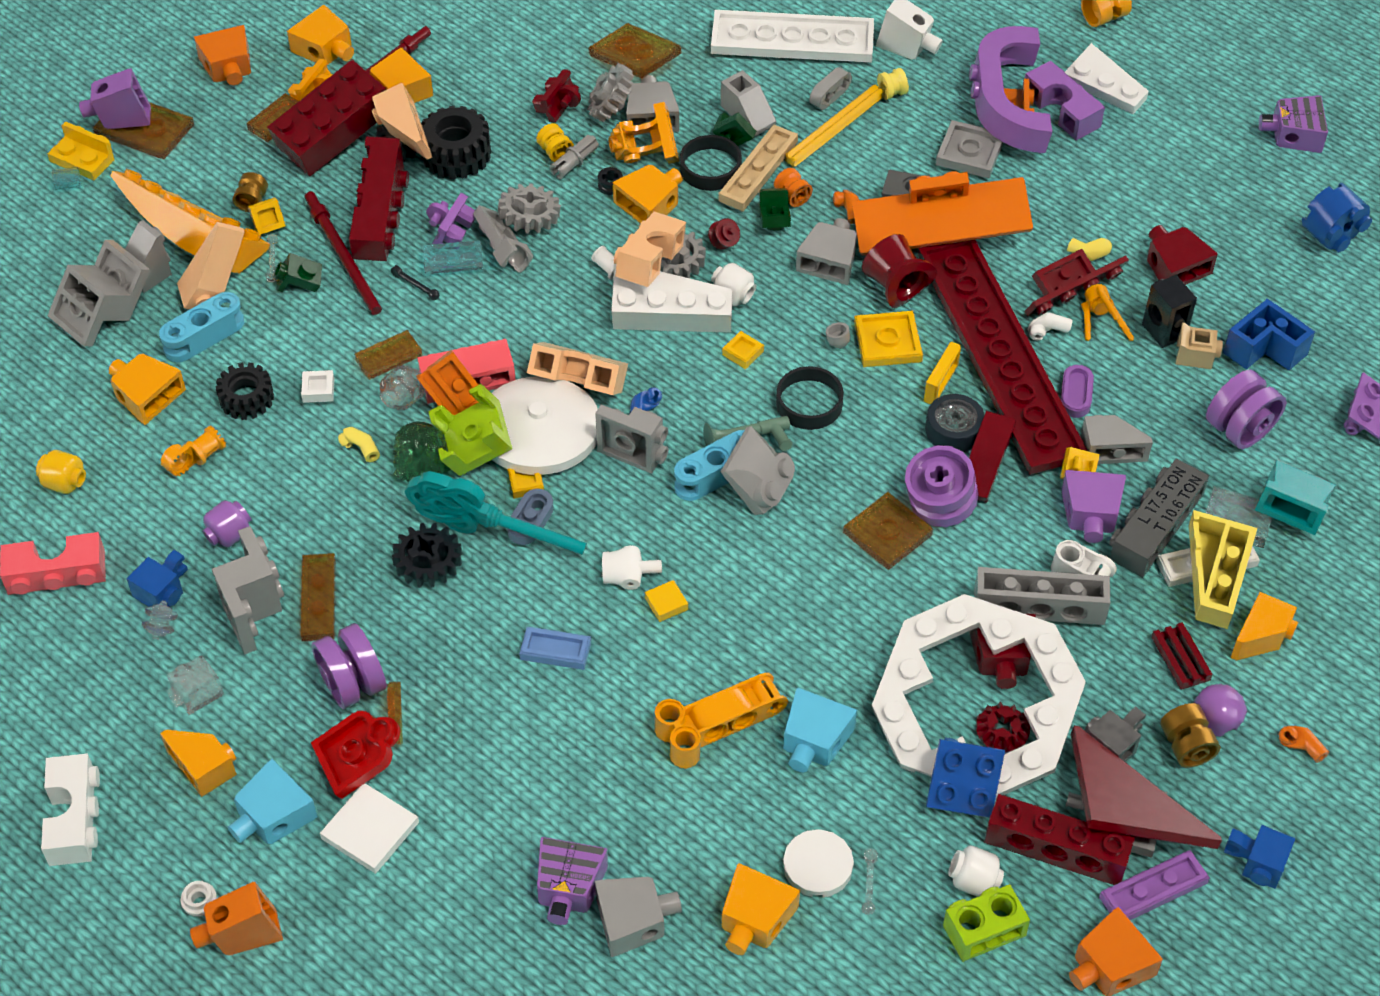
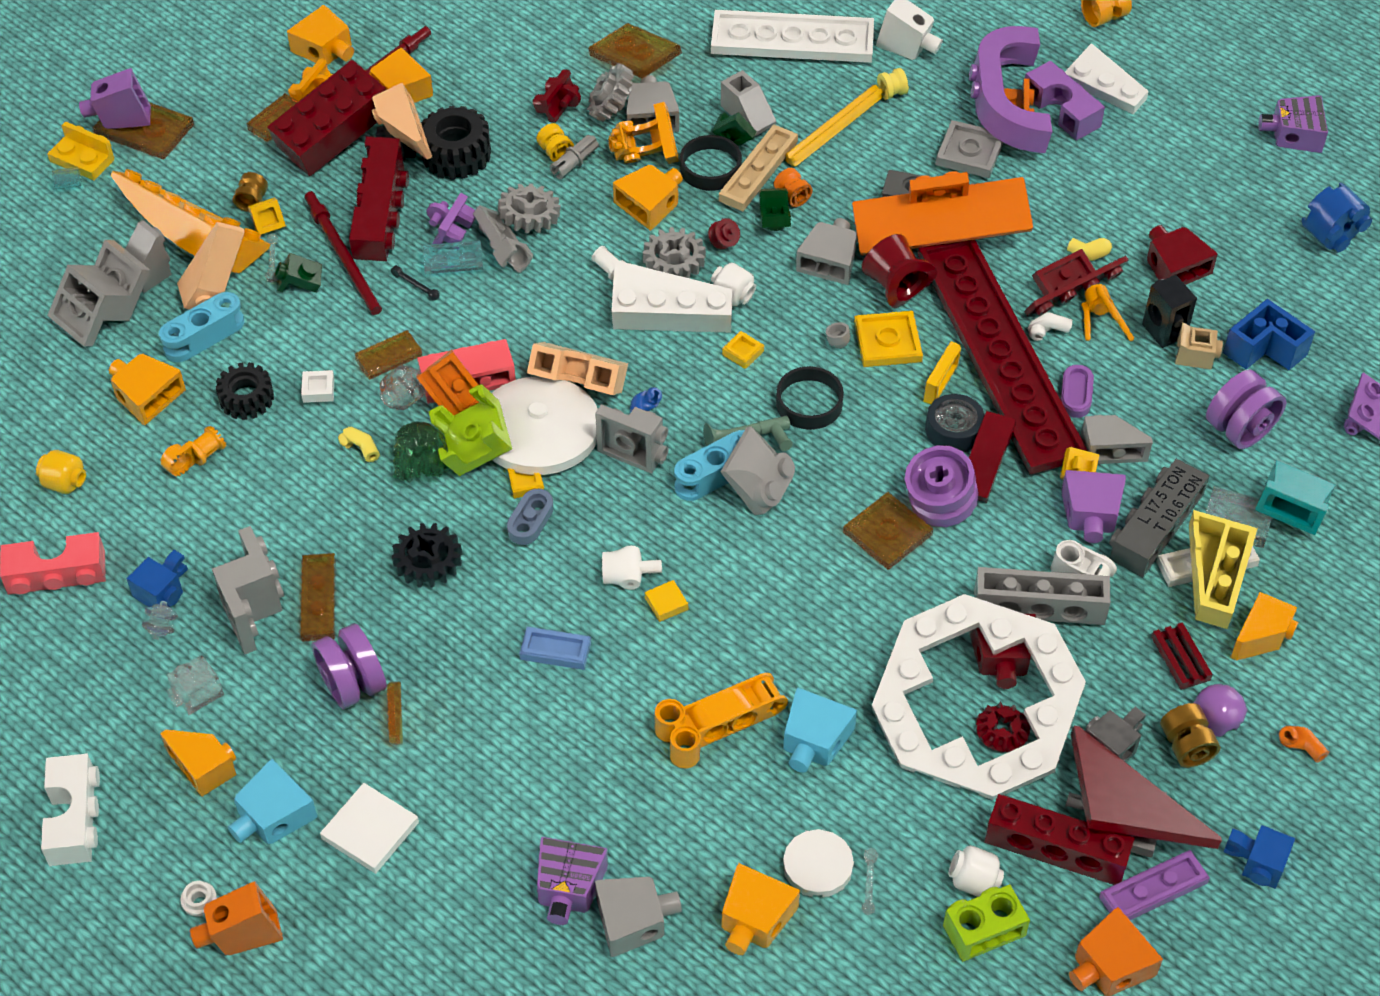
(224, 522): medium lavender head -> none
(225, 54): orange torso -> none
(356, 750): red plate -> none
(462, 508): teal piece -> none
(608, 174): black bush -> none
(642, 253): light nougat arch -> none
(830, 88): light grey beam -> none
(846, 199): orange arm -> none
(965, 778): blue hinge -> none

